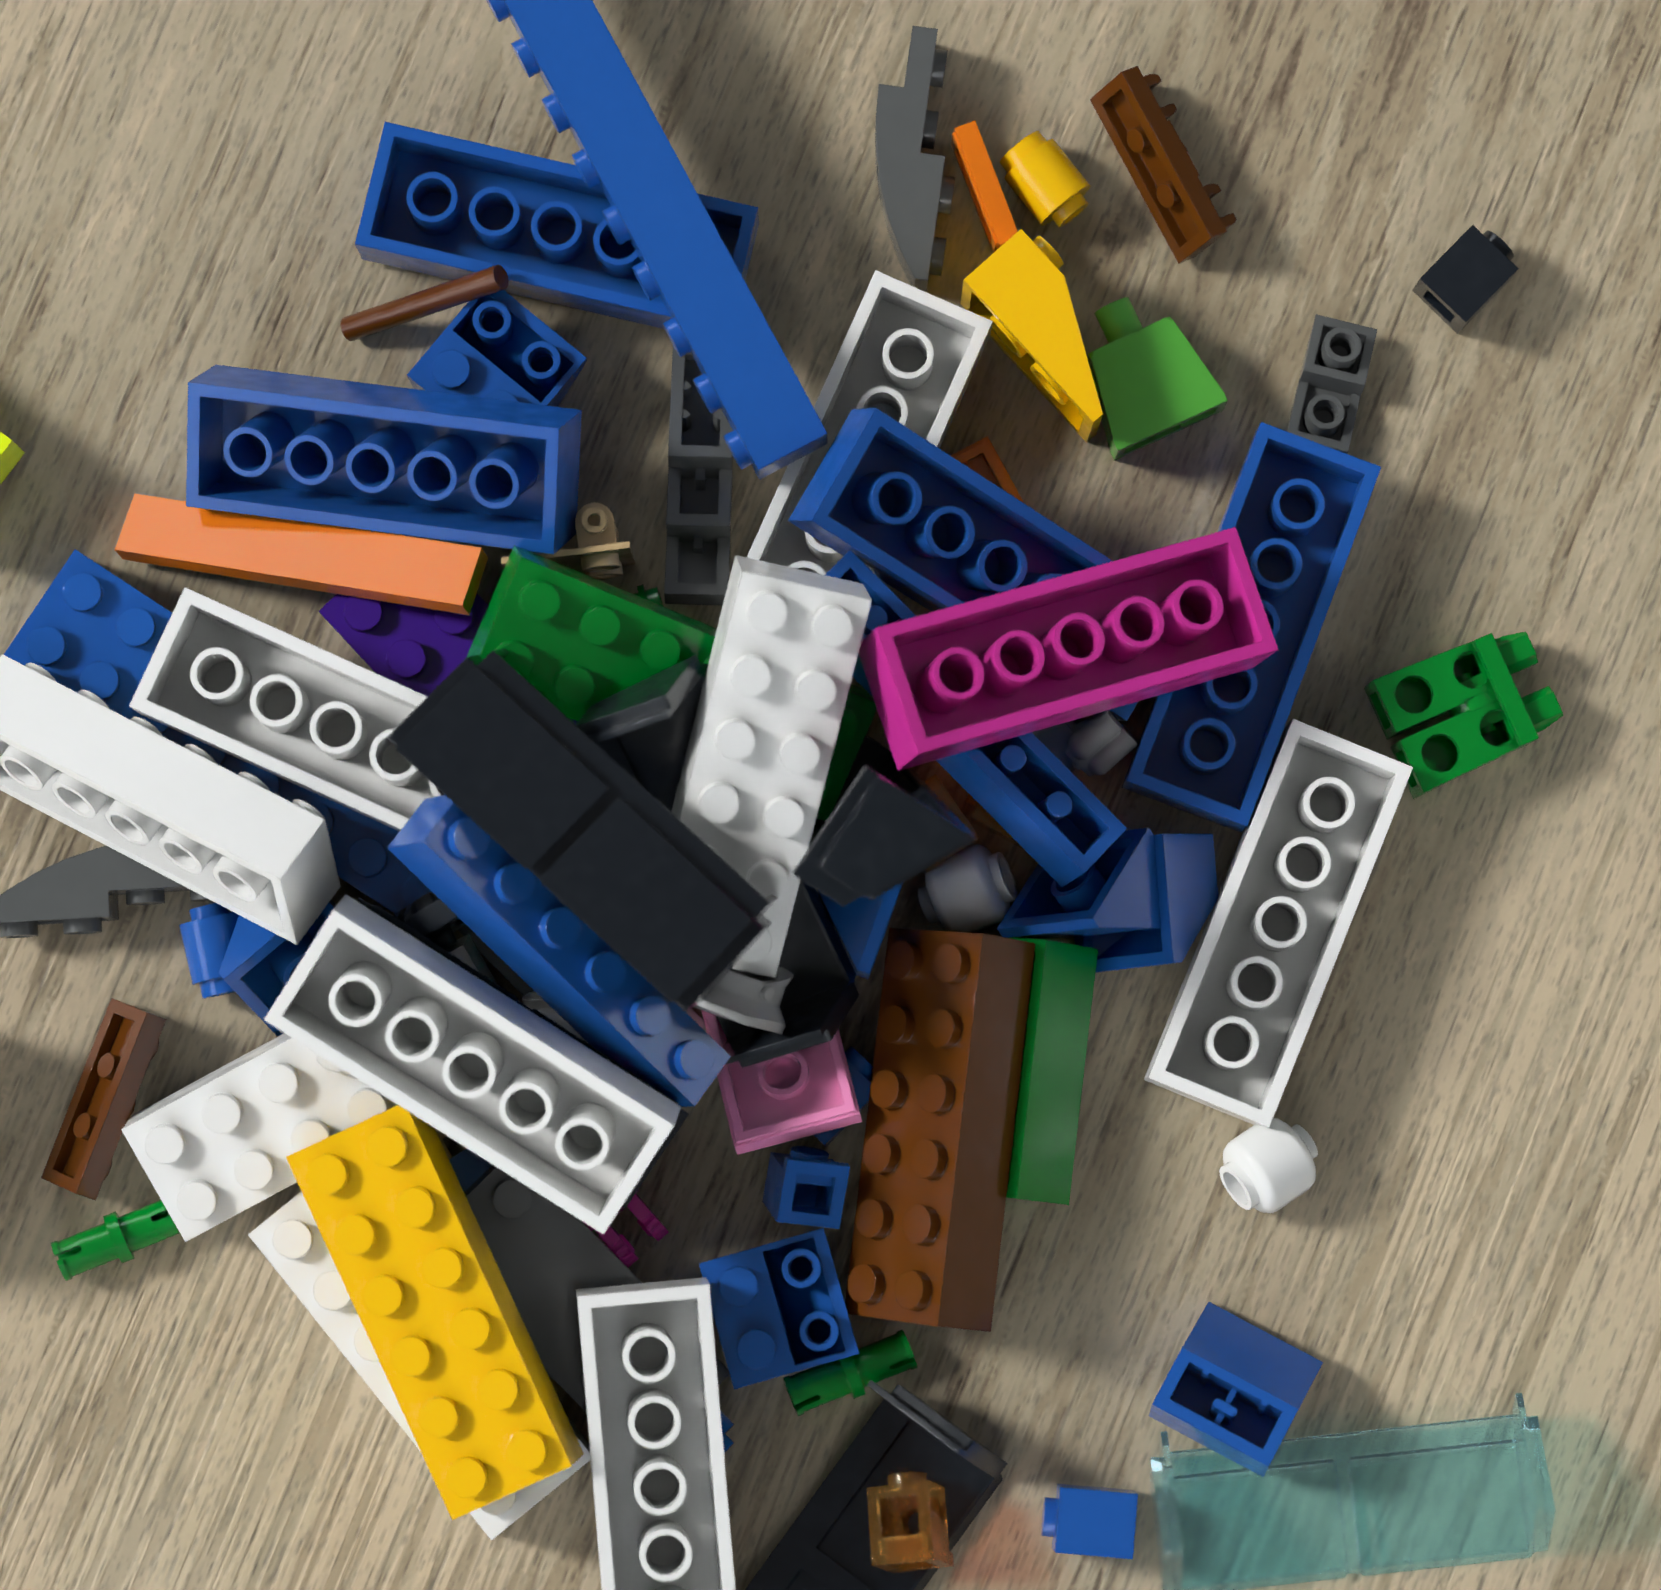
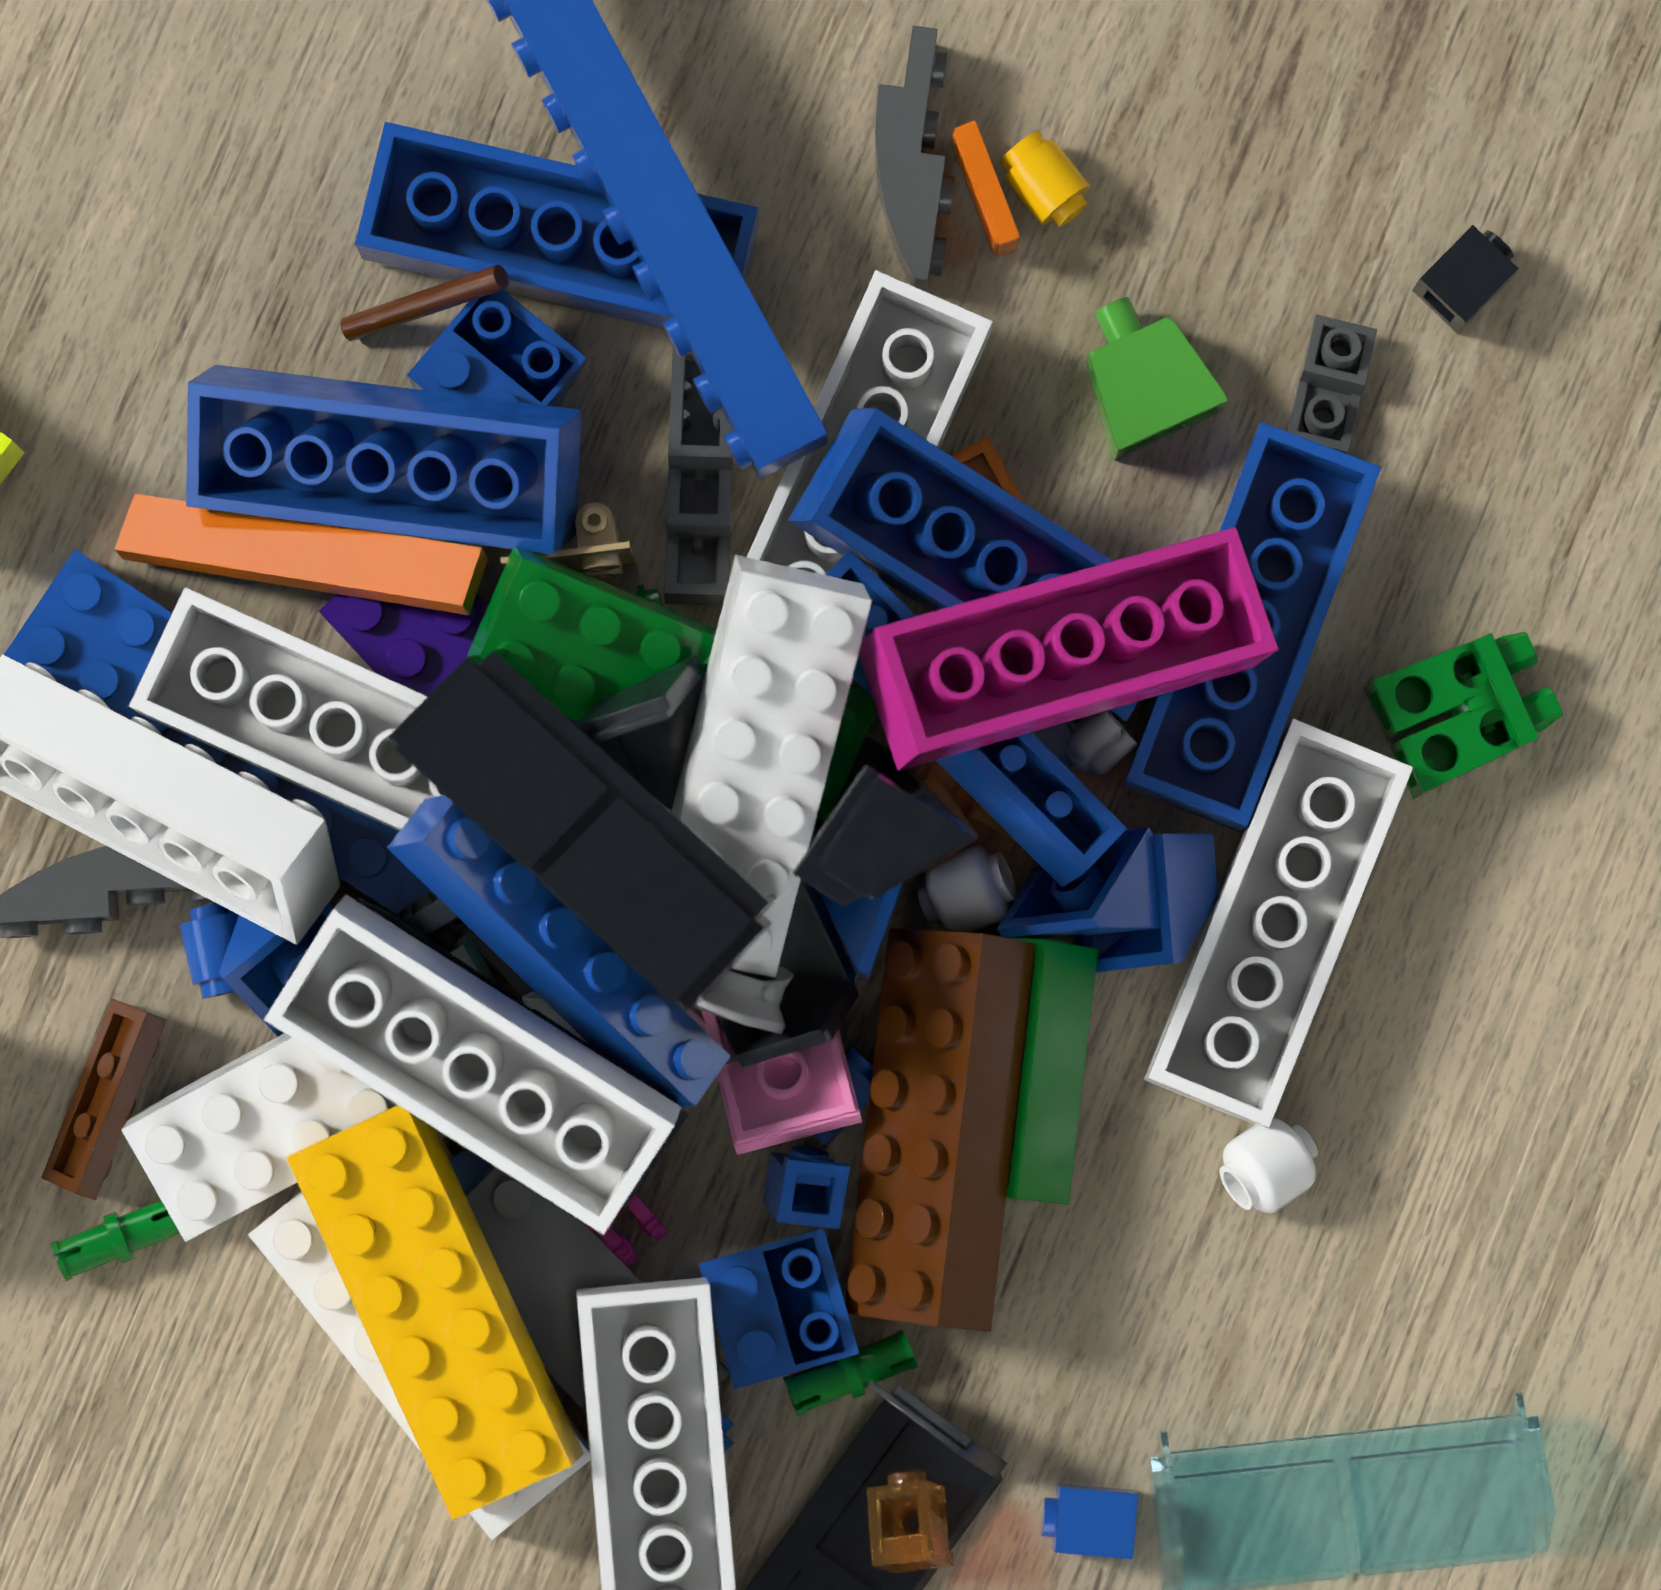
(1037, 325): yellow slope -> none
(1160, 163): reddish brown plate -> none
(1235, 1389): blue slope -> none

